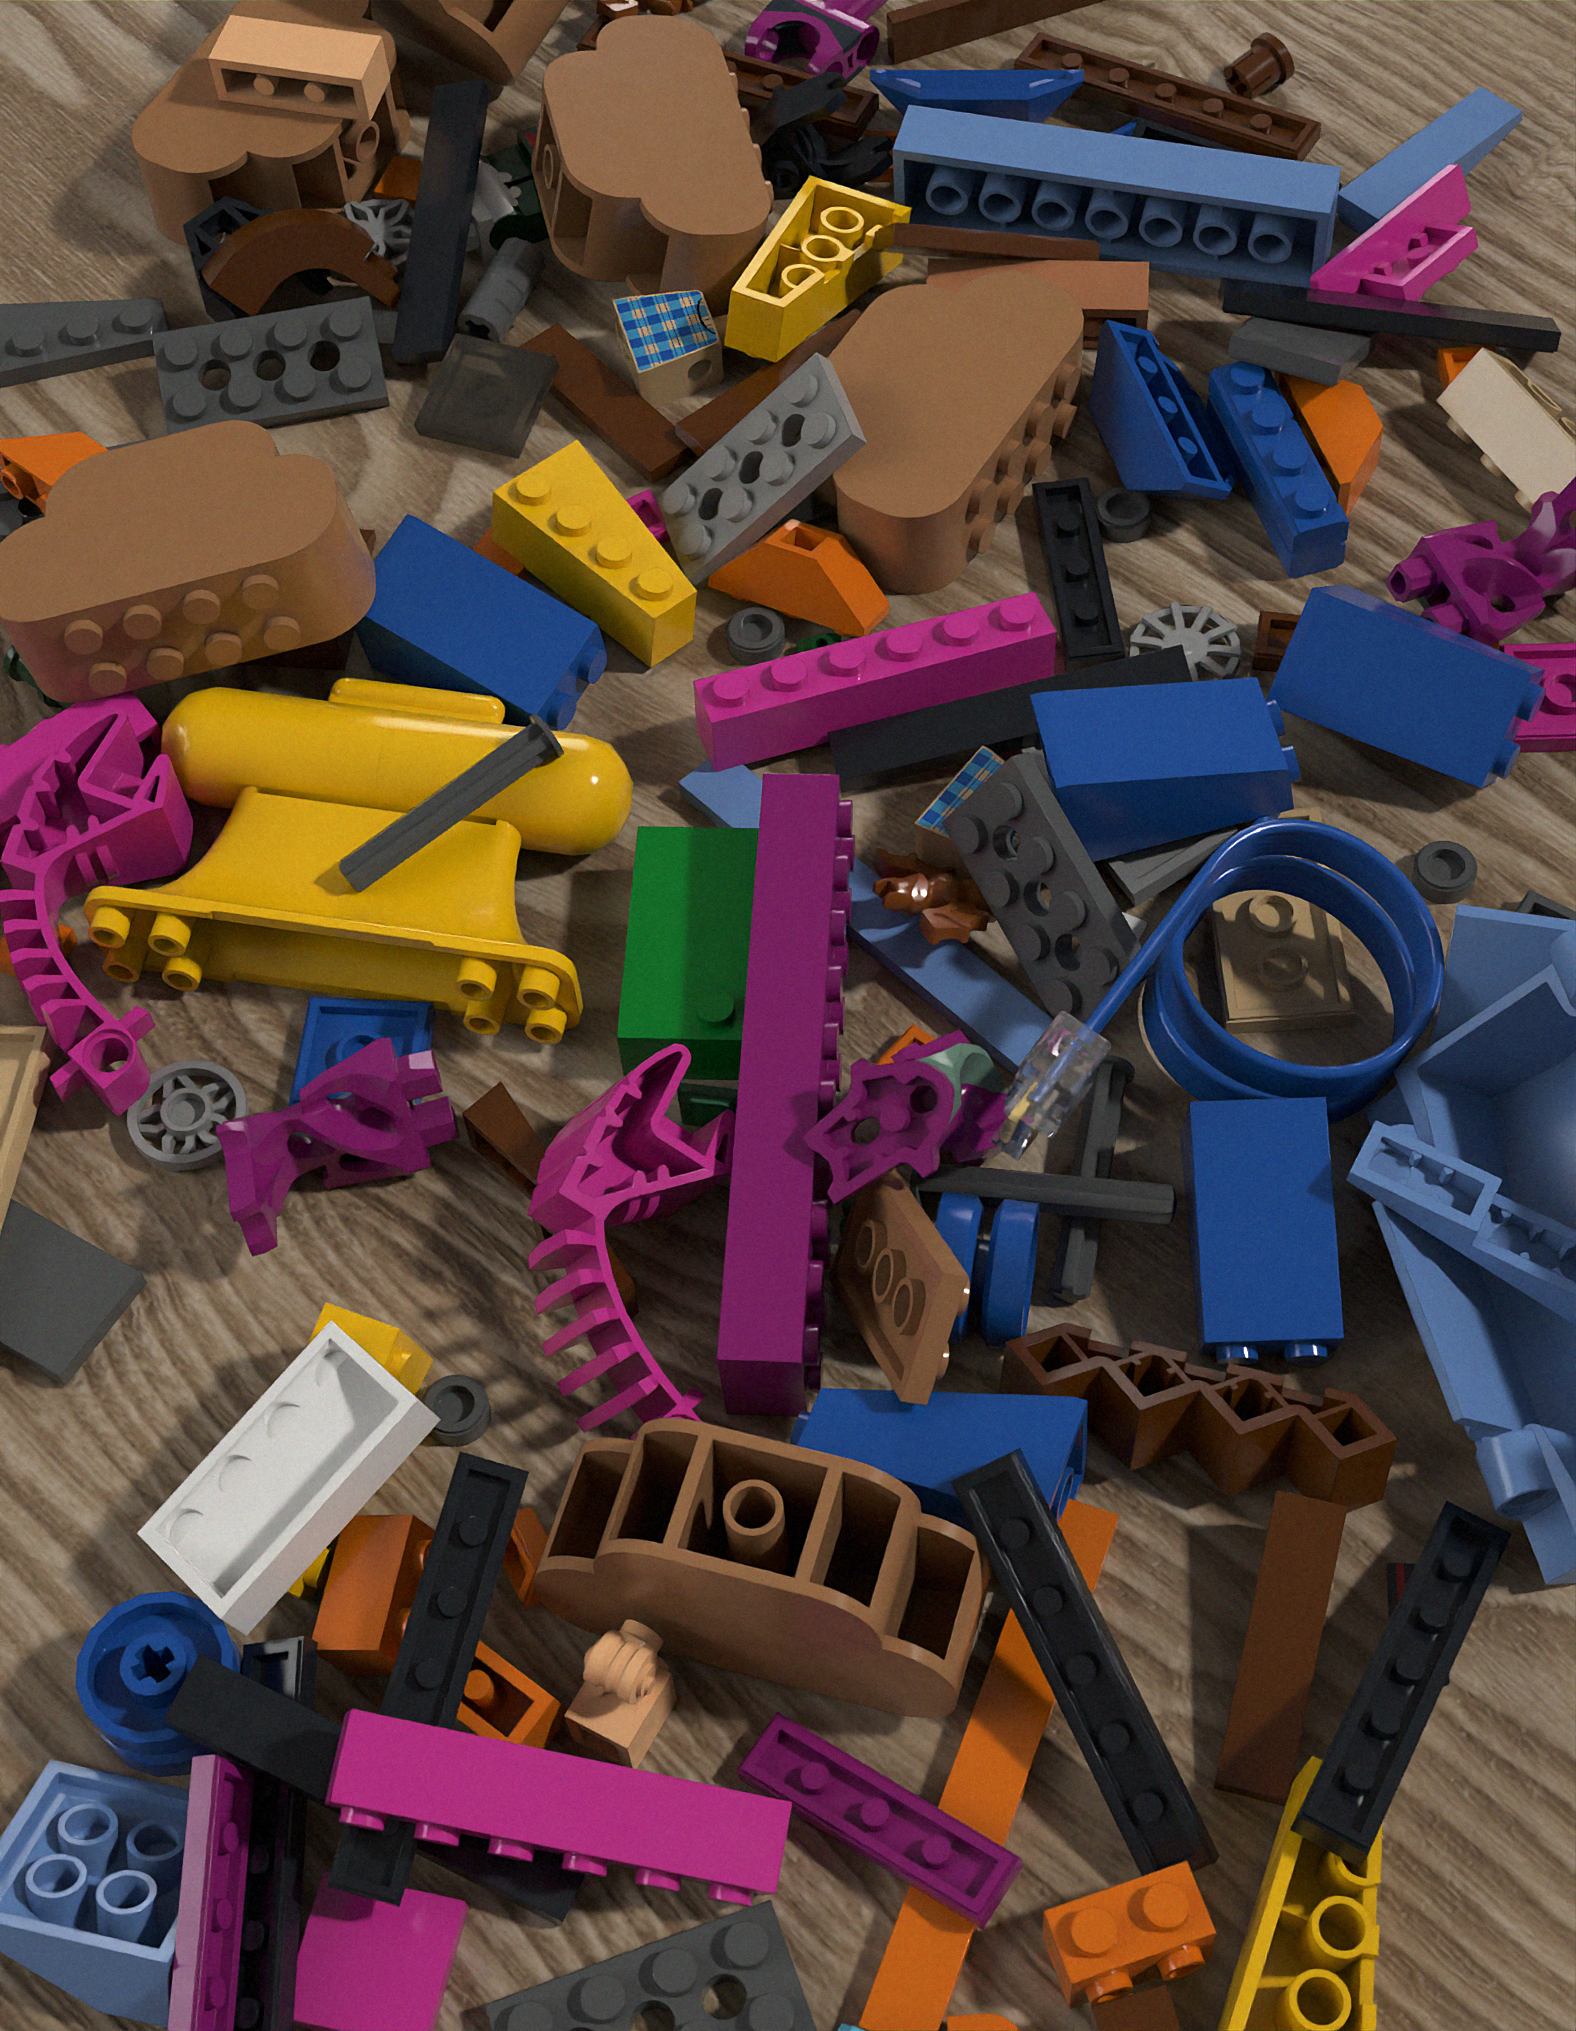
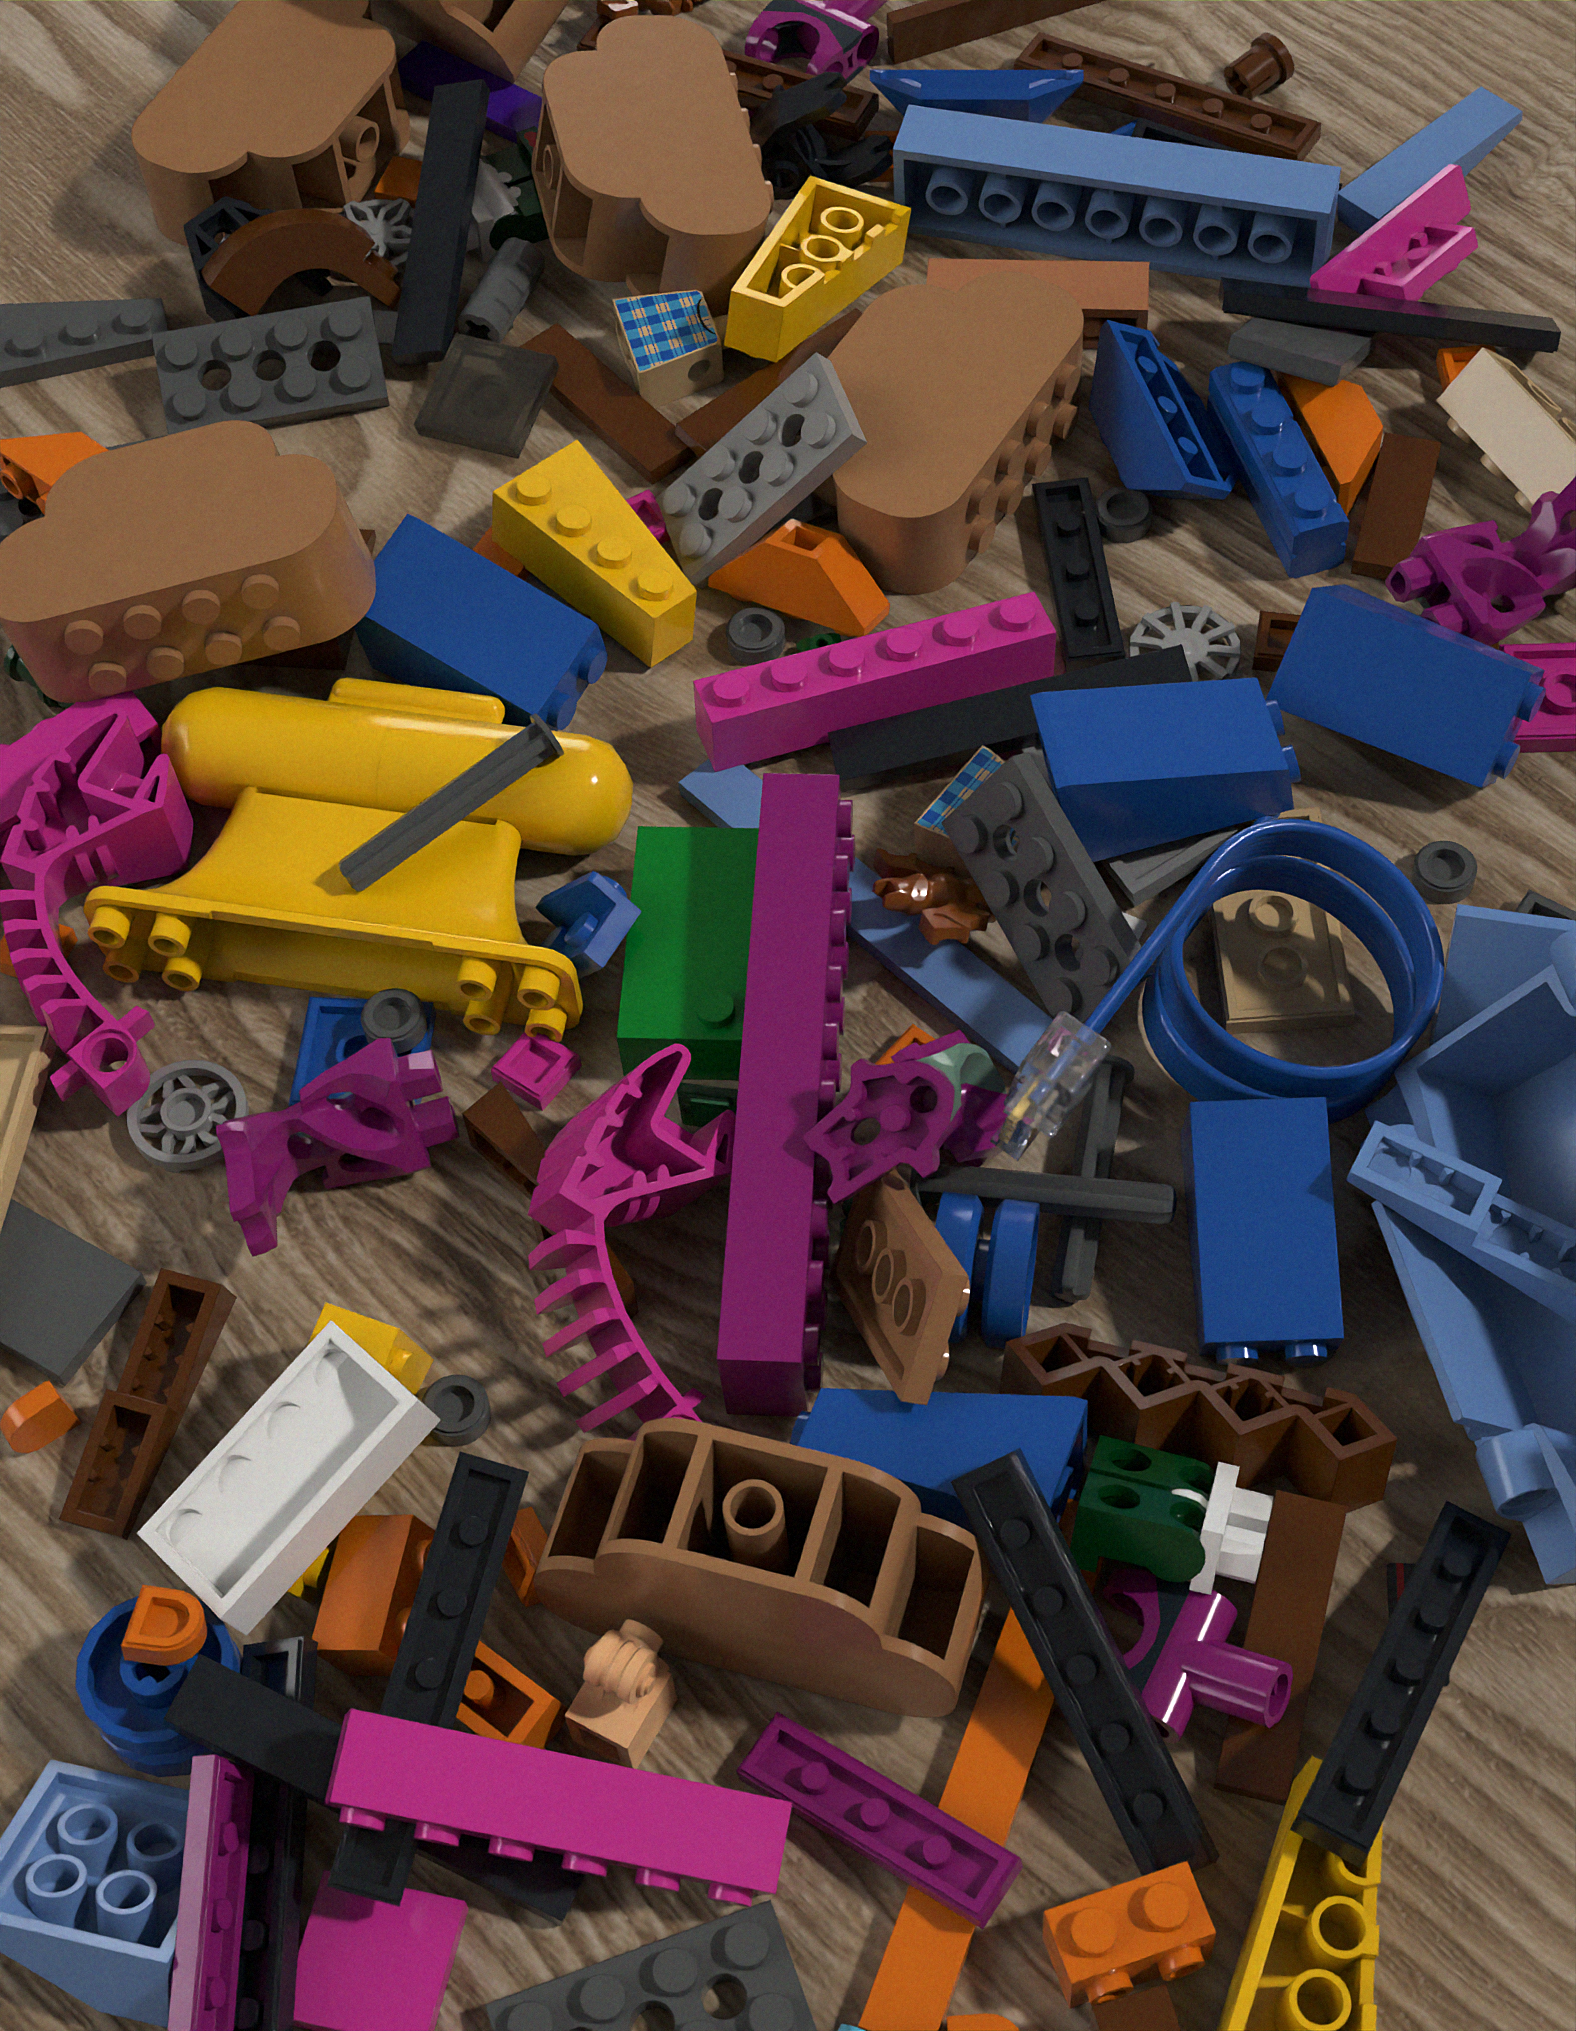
(37, 1419): none -> orange tile
(150, 1401): none -> reddish brown slope
(164, 1627): none -> orange tile
(299, 68): light nougat brick -> none
(395, 1015): none -> dark grey tile
(509, 105): none -> dark purple tile
(536, 1069): none -> dark pink tile
(589, 919): none -> blue bracket
(980, 244): reddish brown tile -> none
(1169, 1516): none -> dark green hips
(1186, 1658): none -> magenta connector
(1395, 504): none -> reddish brown tile

